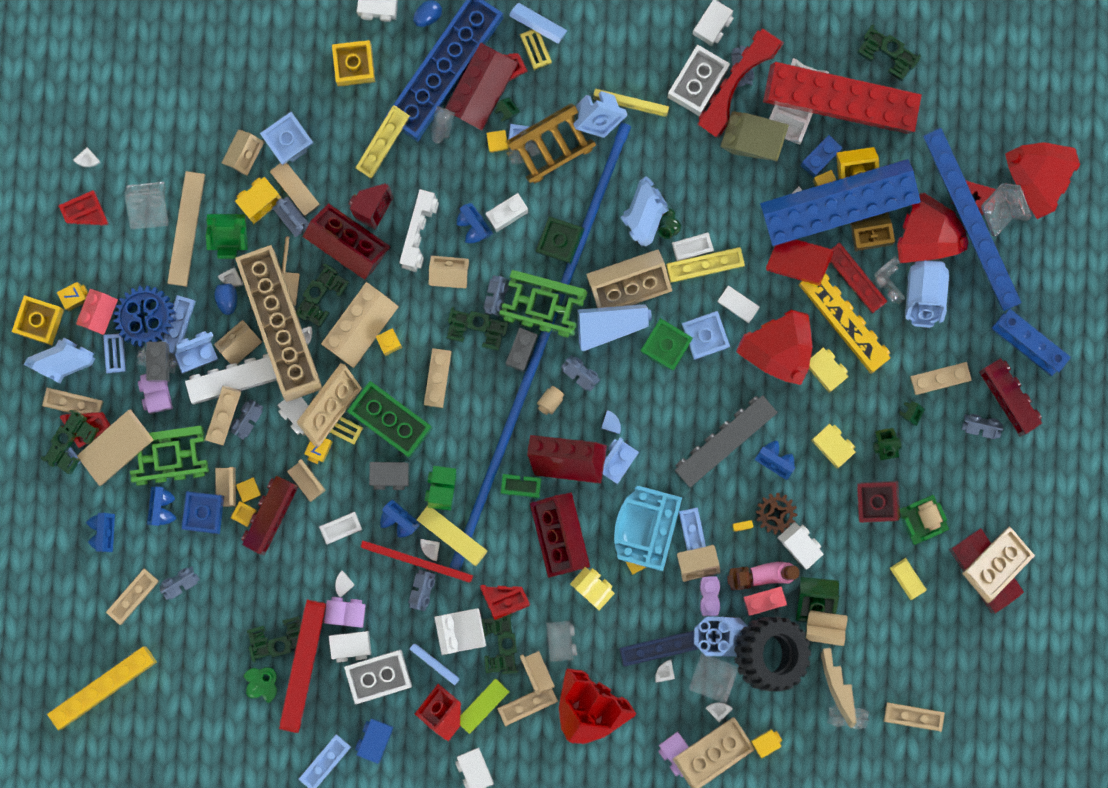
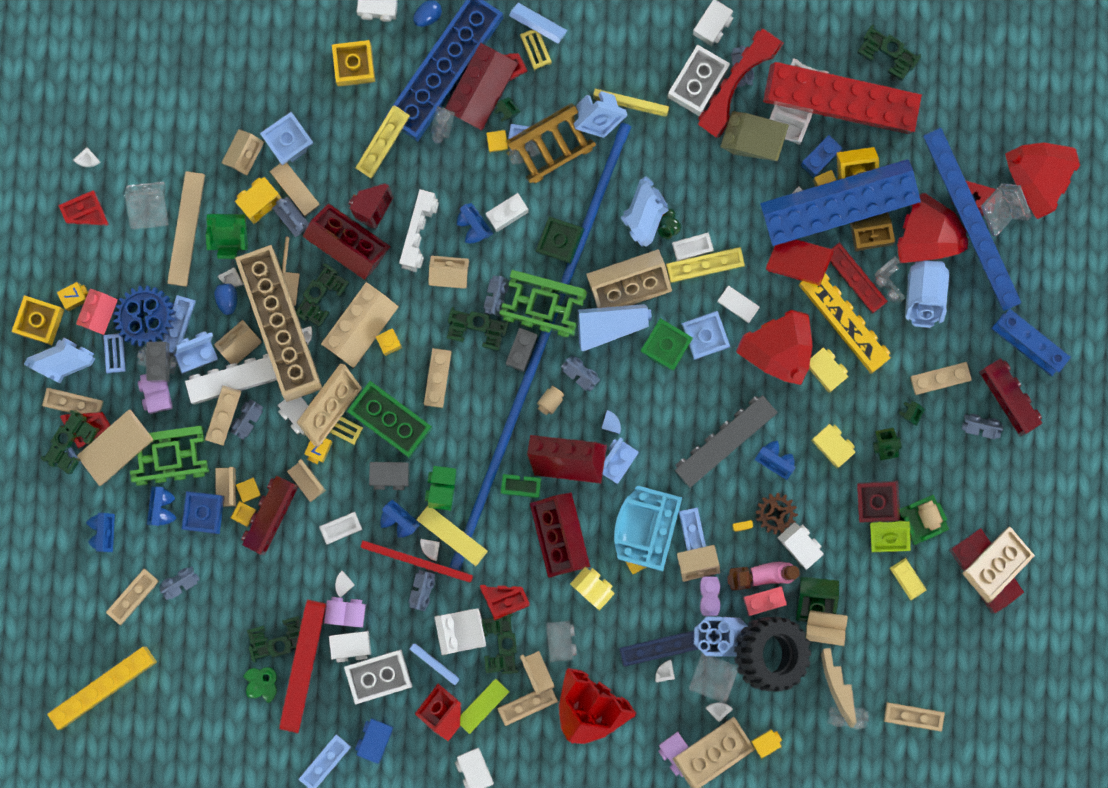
(890, 536): none -> lime plate

